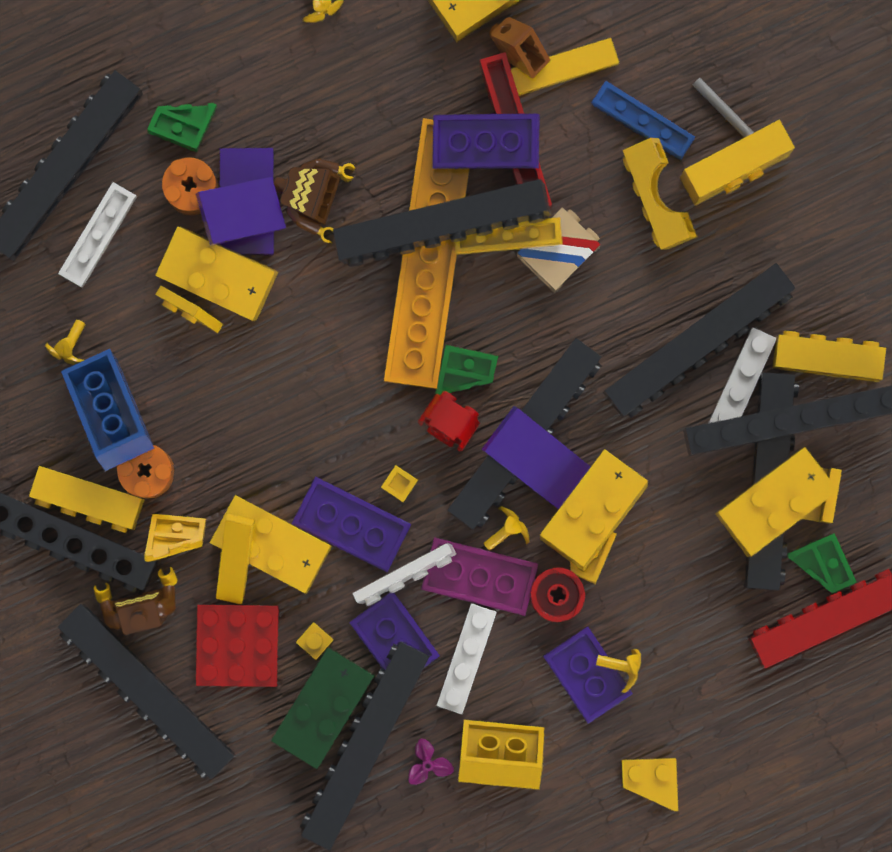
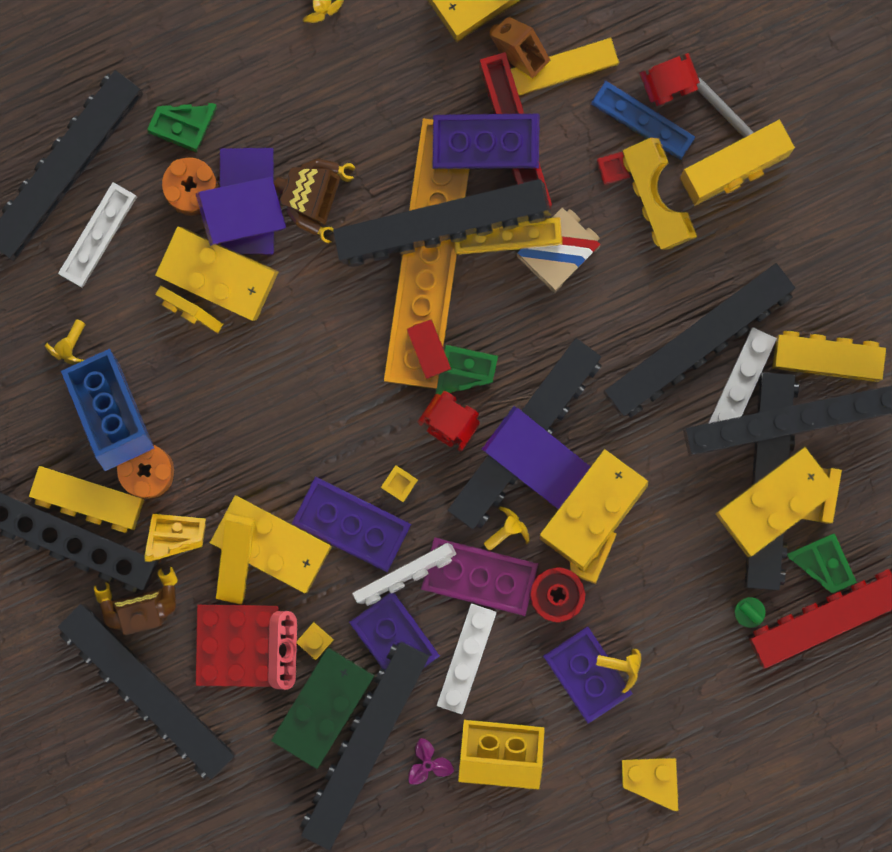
(290, 642): none -> coral beam
(429, 349): none -> red tile
(612, 168): none -> red tile
(669, 79): none -> red brick
(750, 612): none -> green piece

